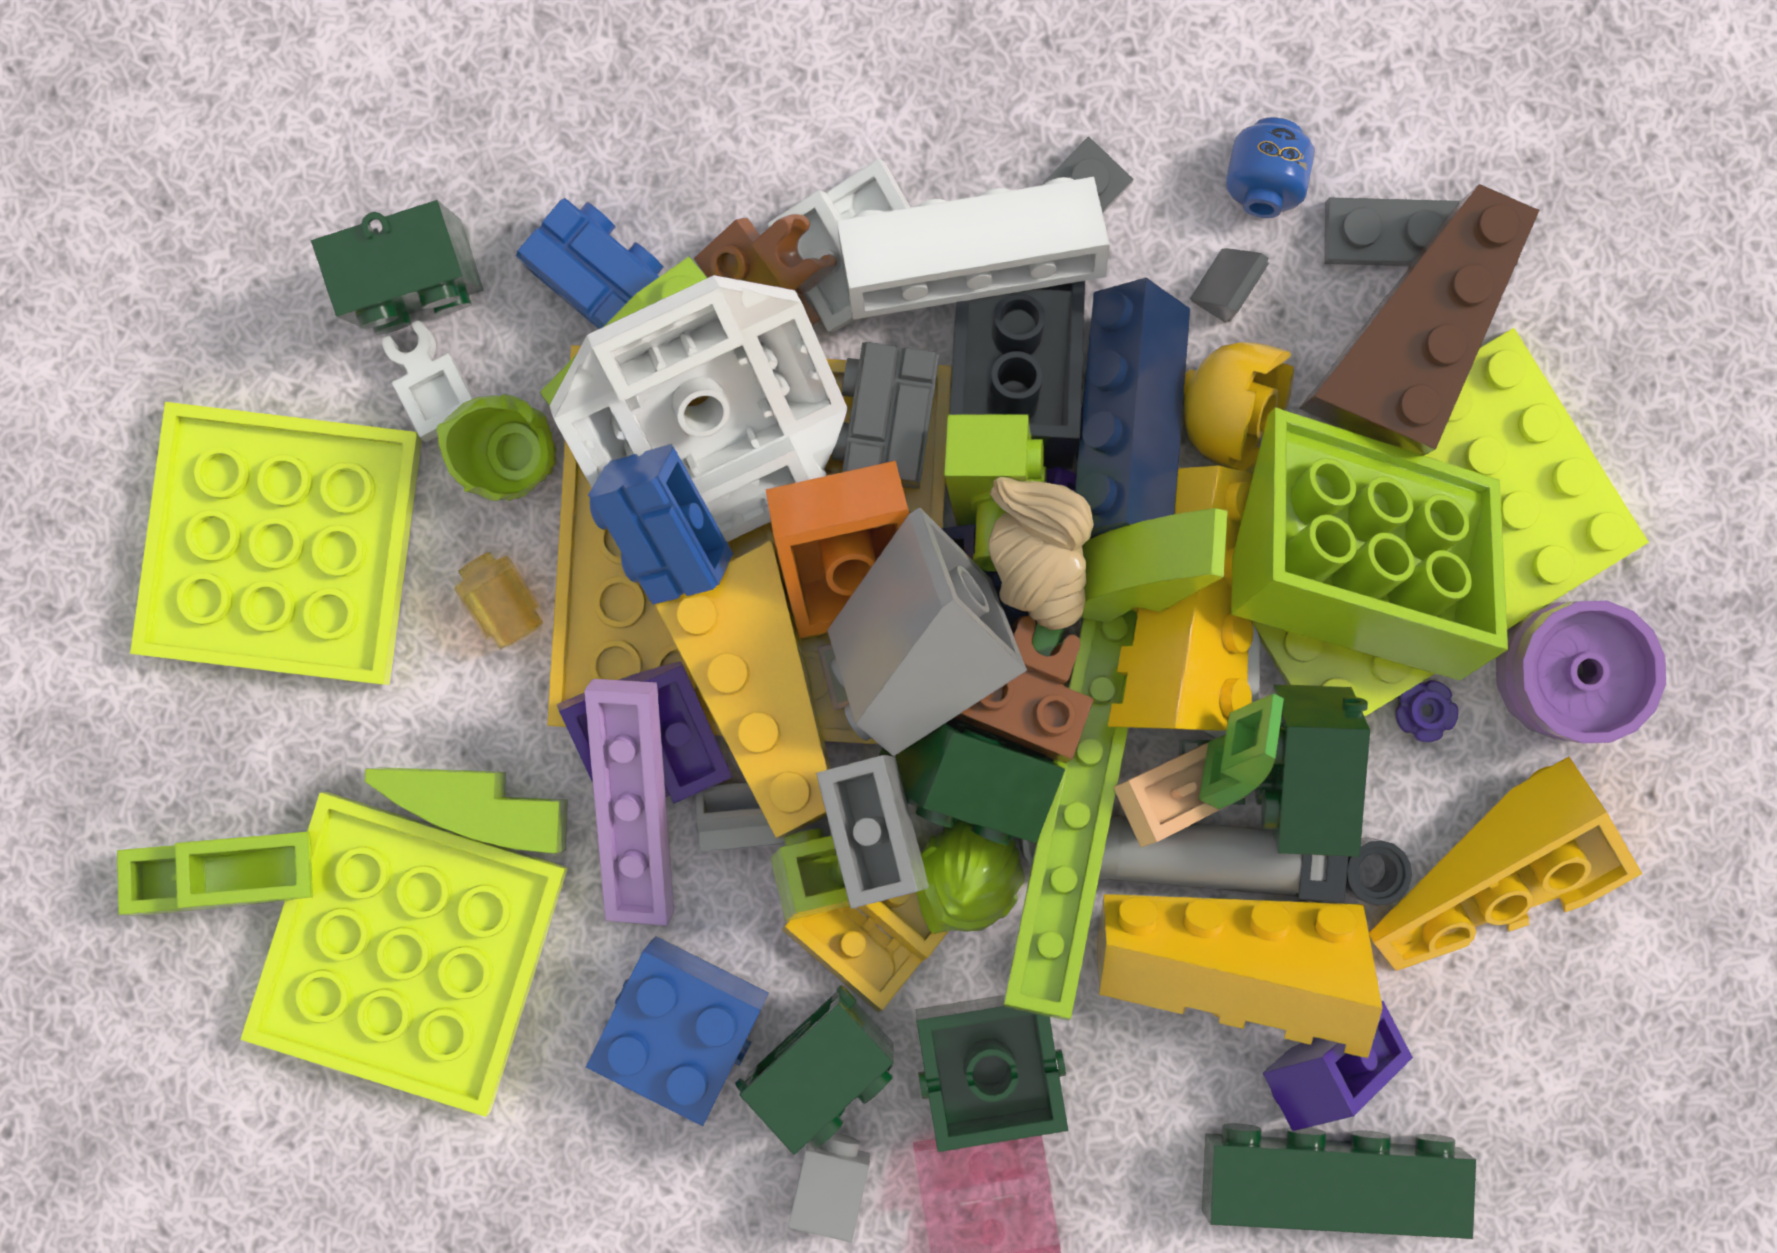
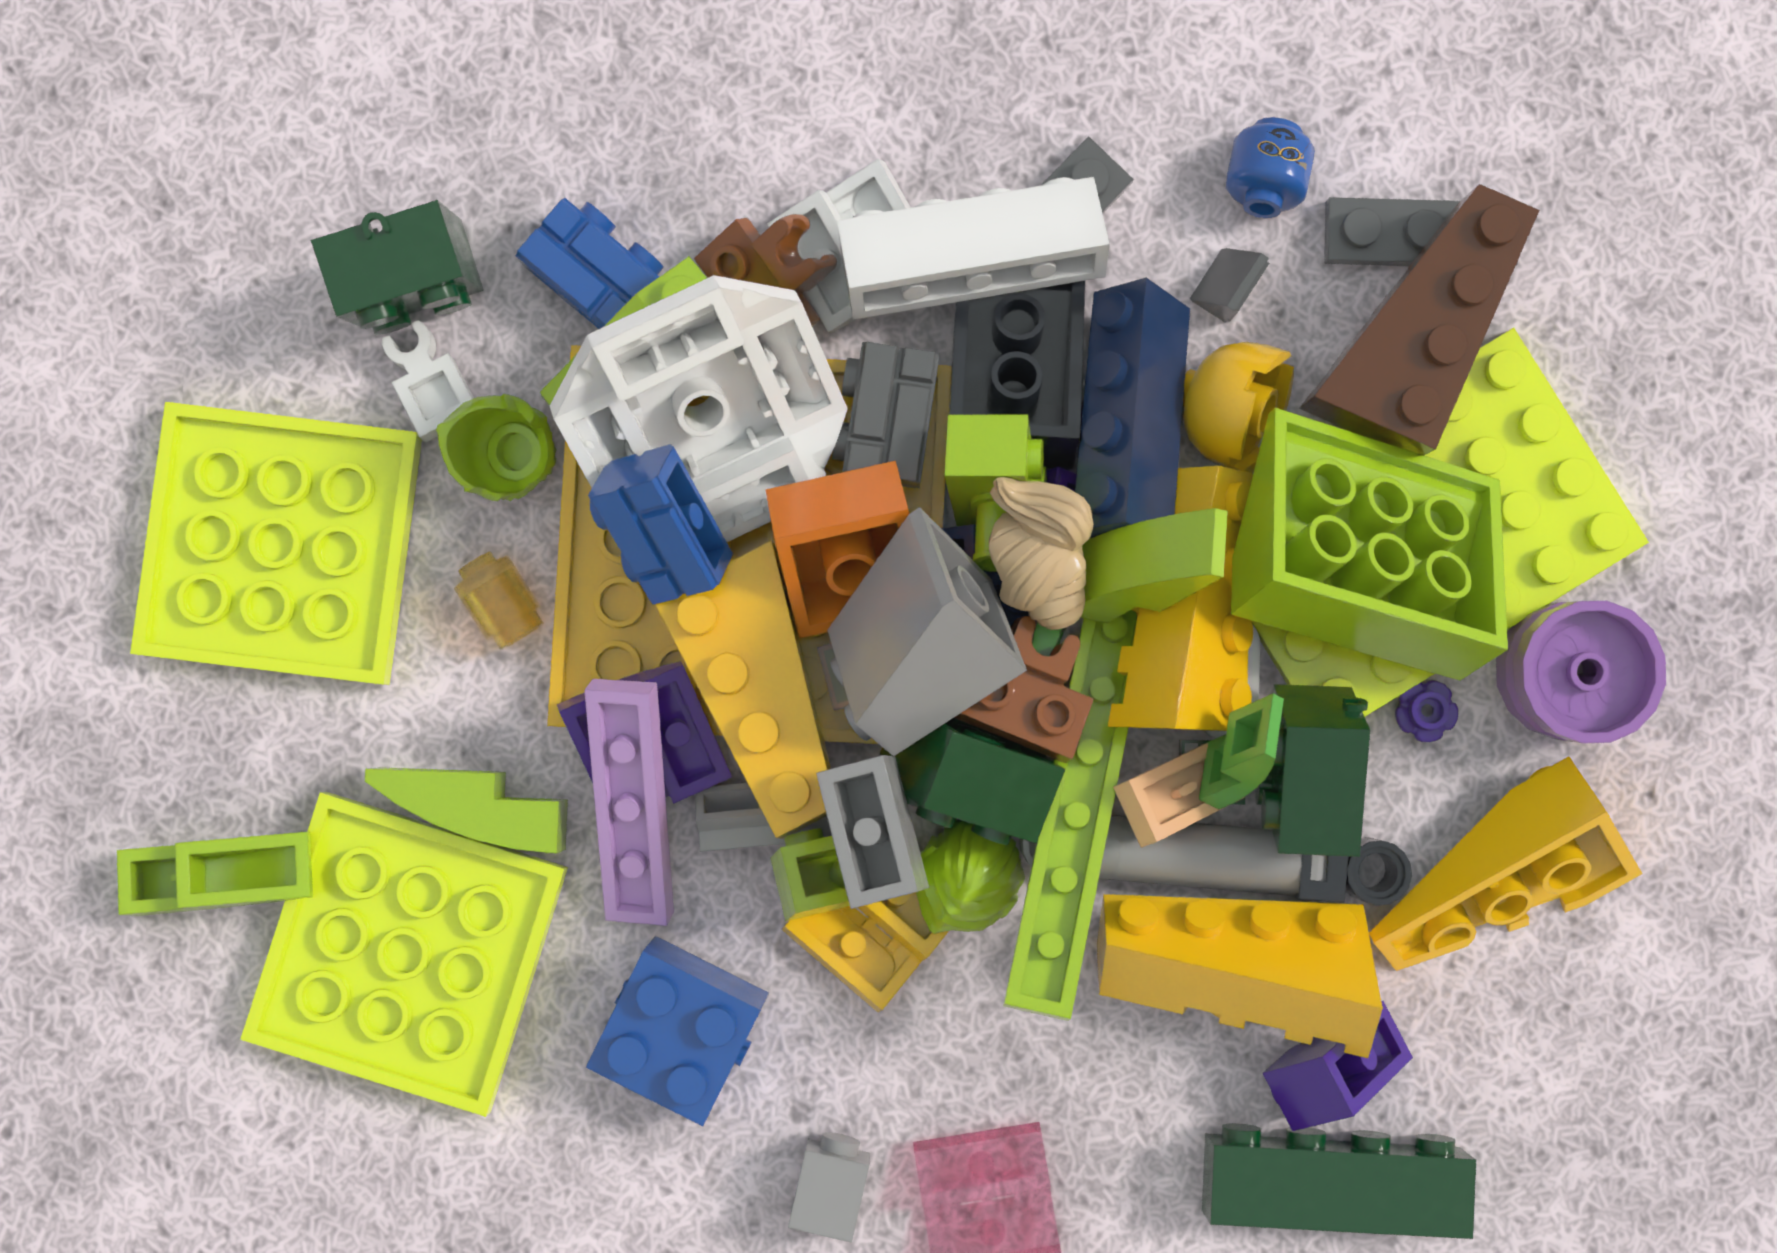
(819, 1072): dark green brick -> none
(989, 1073): brick -> none

